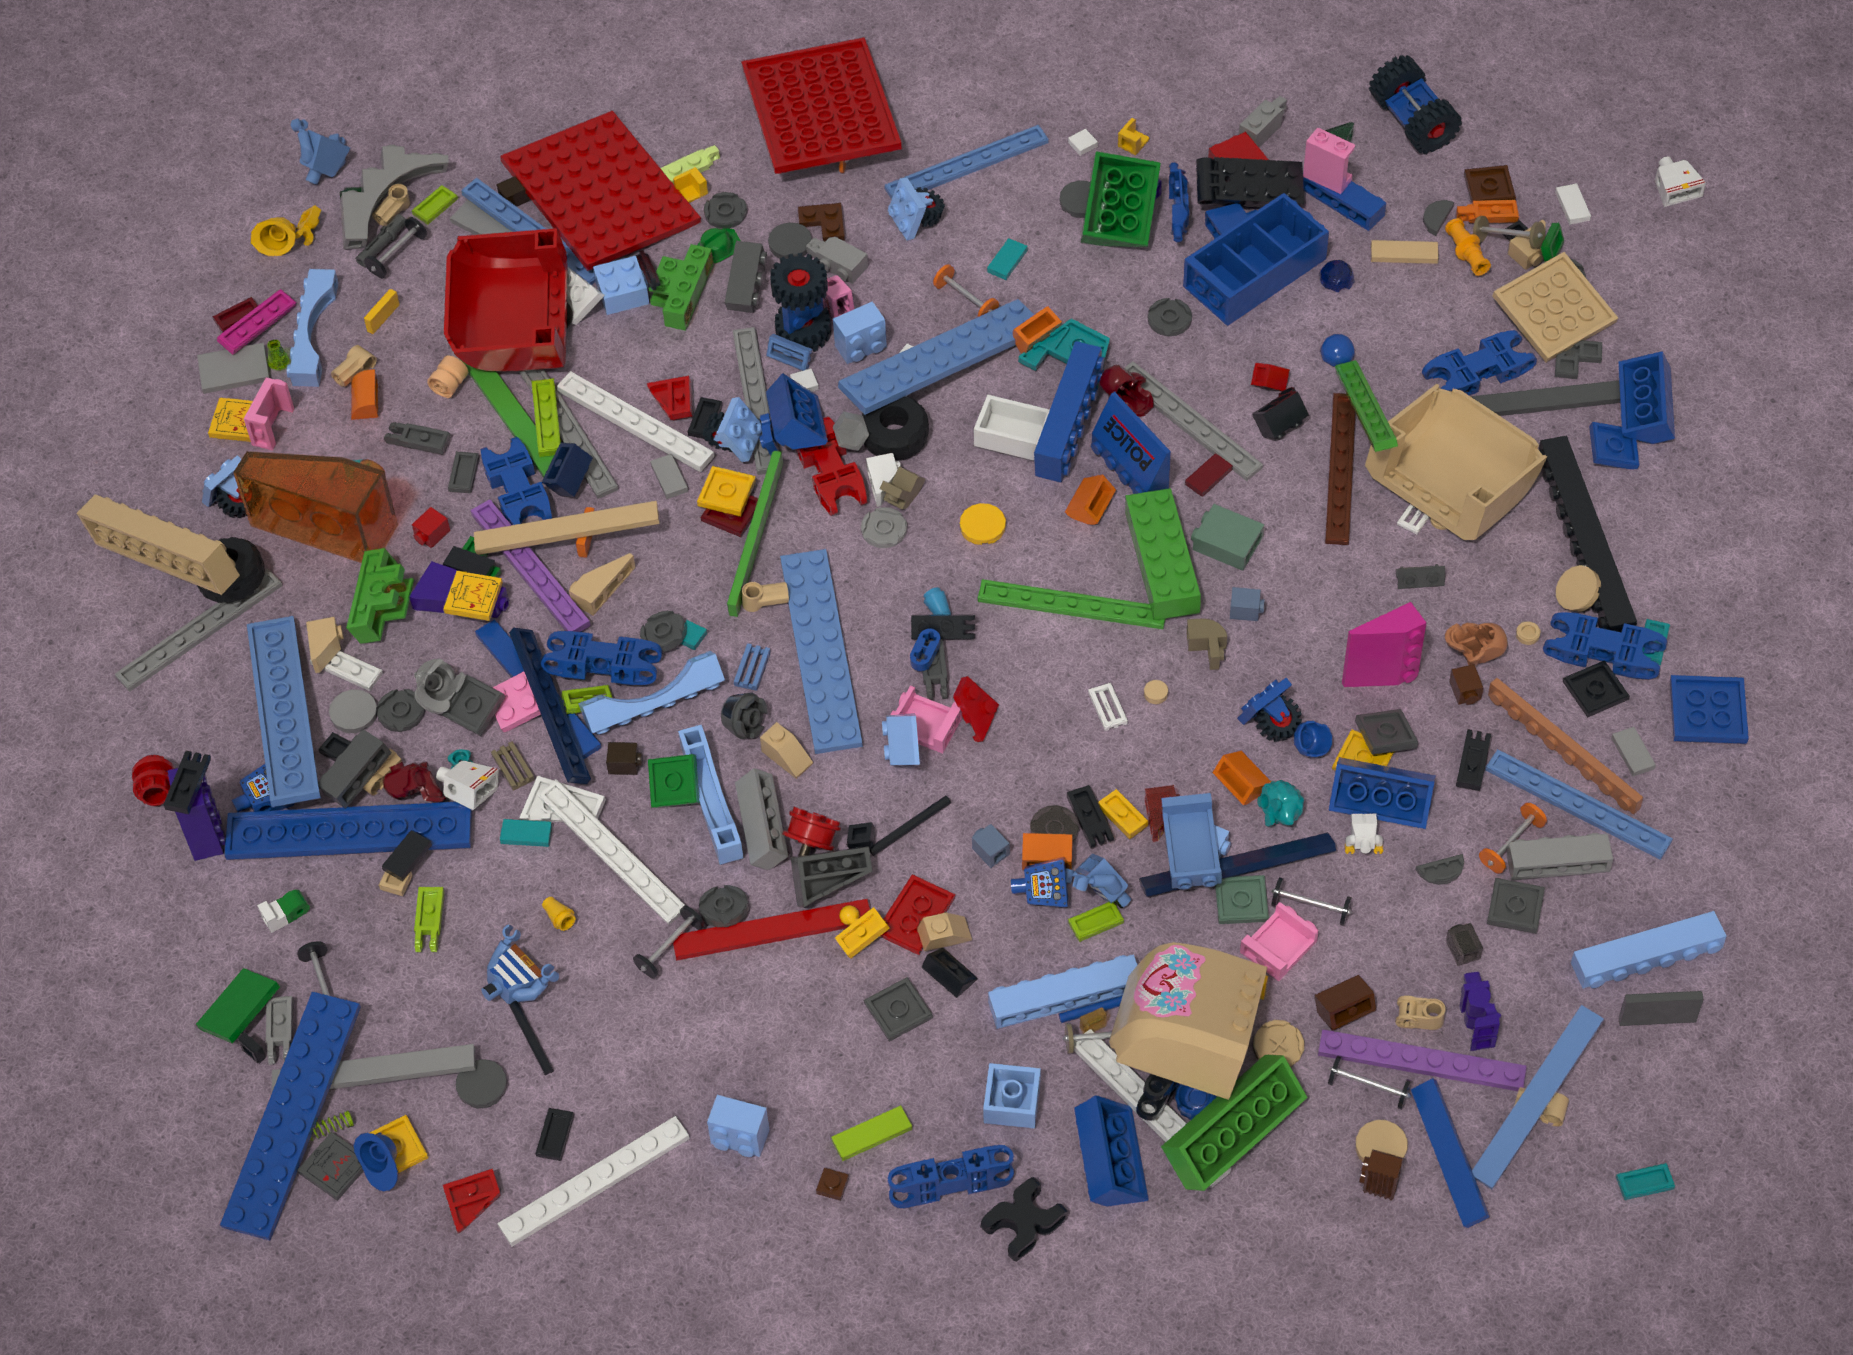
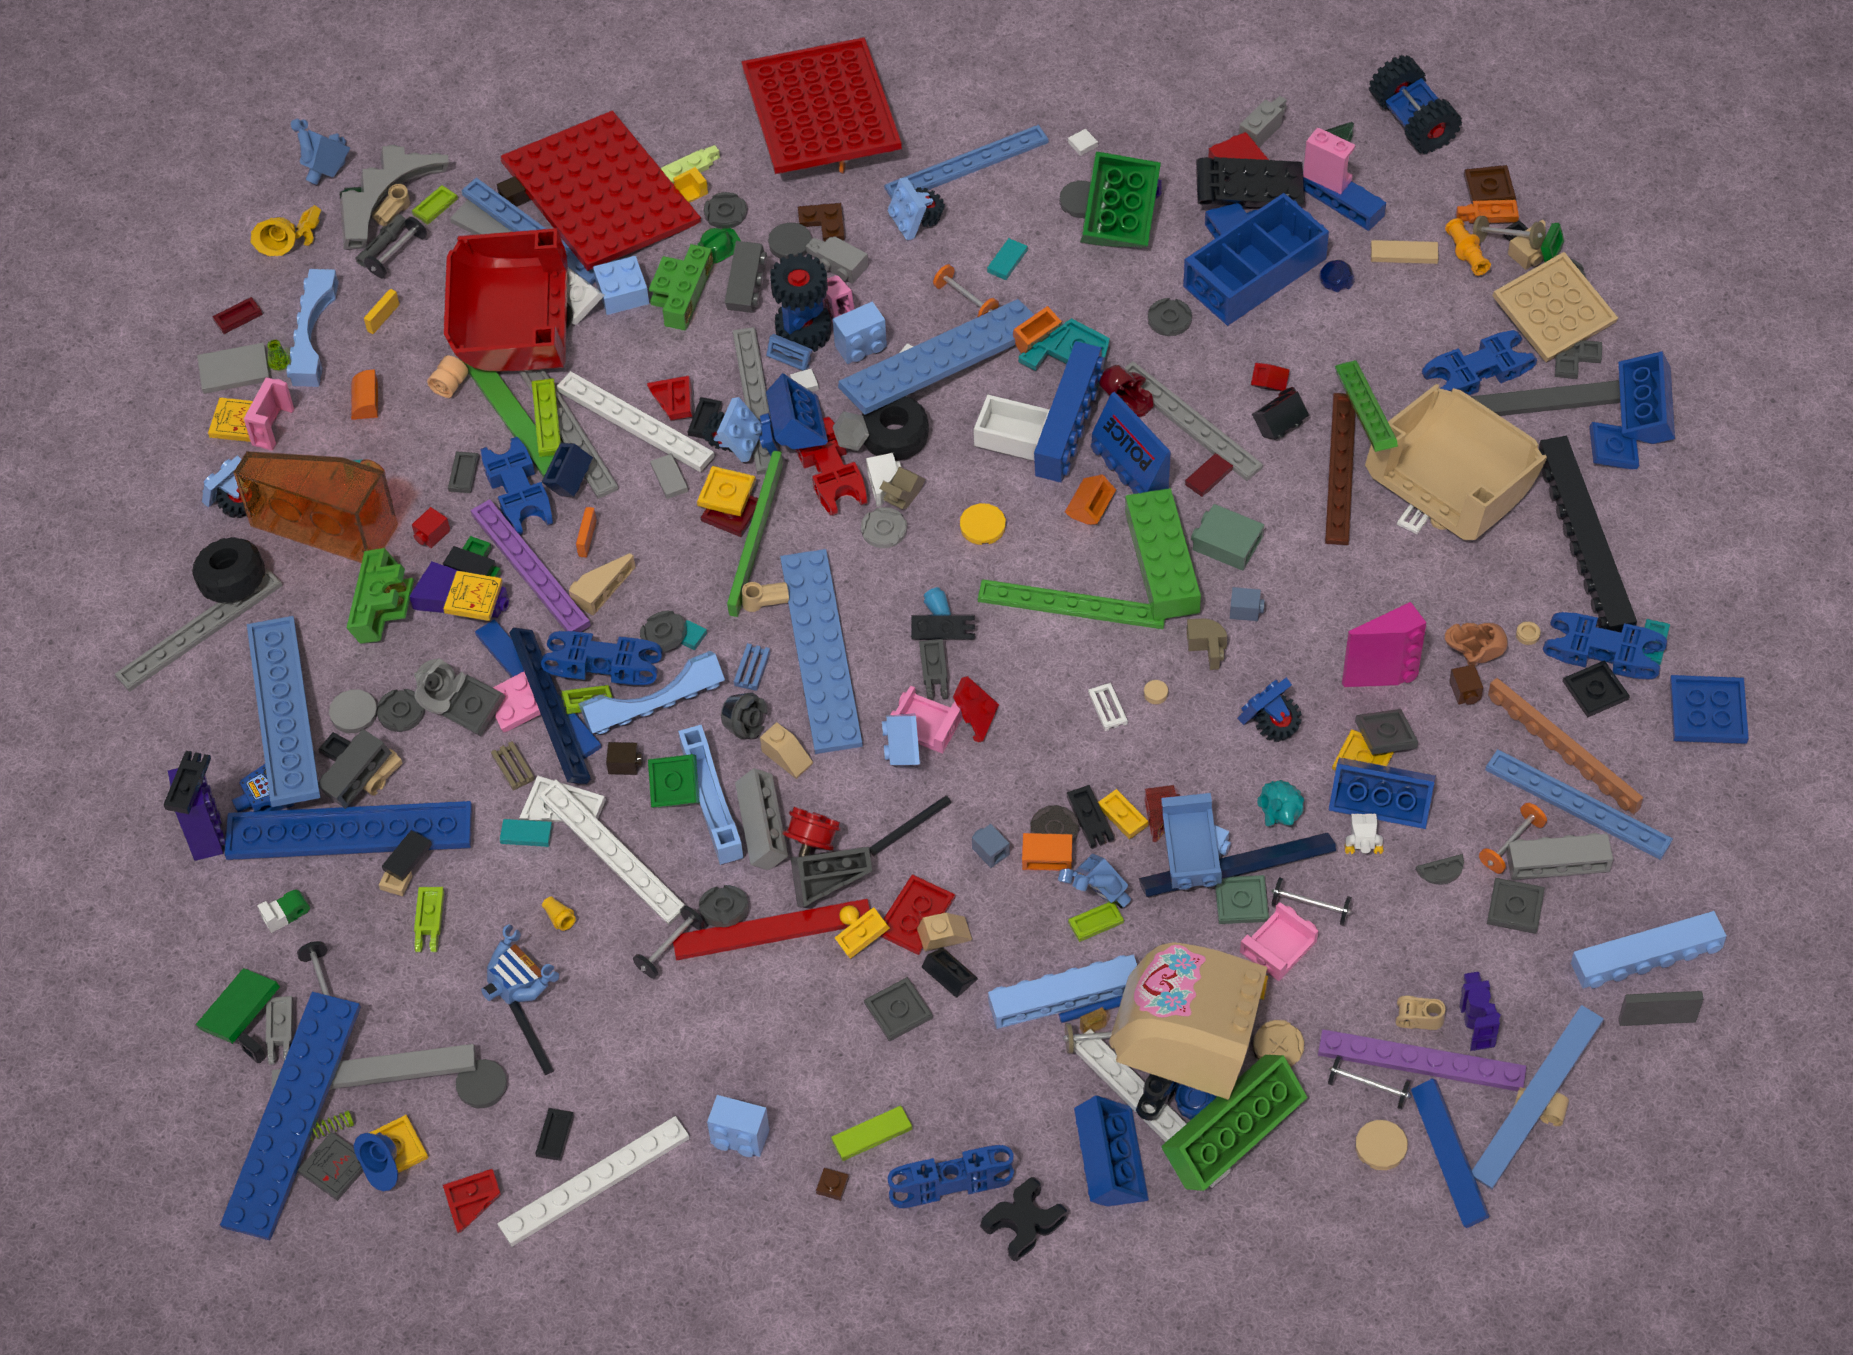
(151, 779): red piece -> none
(159, 544): tan brick -> none
(256, 321): dark pink tile -> none
(323, 641): tan slope -> none
(353, 670): white tile -> none
(357, 361): tan piece -> none
(411, 780): dark red head -> none
(418, 437): dark grey hinge -> none
(459, 755): teal plate -> none
(468, 783): white torso -> none
(566, 527): tan tile -> none
(648, 270): black axle -> none
(860, 835): black plate -> none
(929, 651): blue beam -> none
(1012, 1095): light blue brick -> none
(1044, 883): torso -> none
(1130, 139): yellow panel -> none
(1180, 208): blue plate -> none
(1240, 776): orange brick -> none
(1312, 739): blue hair -> none
(1337, 349): blue hair -> none
(1345, 1002): reddish brown brick -> none
(1381, 1174): reddish brown brick -> none
(1420, 576): dark grey hinge -> none
(1436, 215): dark grey tile -> none
(1464, 944): clear smoke brick -> none
(1473, 761): black hinge -> none
(1573, 204): white tile -> none
(1578, 588): tan tile -> none
(1633, 751): light grey tile -> none
(1645, 1181): teal tile -> none
(1678, 182): white torso -> none

